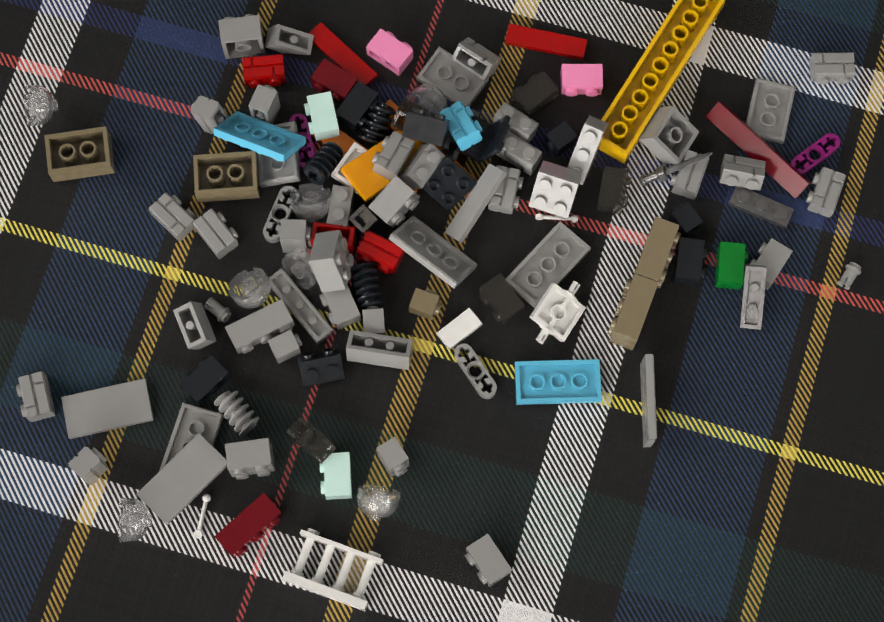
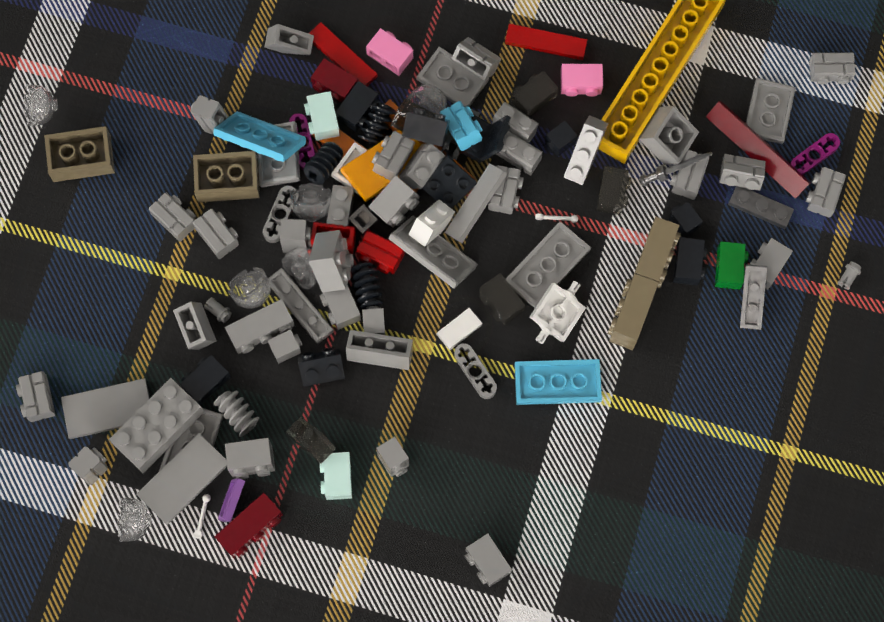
(156, 425): none -> light grey brick
(231, 500): none -> medium lavender tile
(241, 36): light grey brick -> none
(264, 70): red brick -> none
(265, 104): light grey brick -> none
(316, 585): white fence -> none
(377, 501): clear cylinder -> none
(425, 303): dark tan brick -> none
(431, 223): none -> white brick
(555, 189): brick -> none
(648, 400): light grey tile -> none

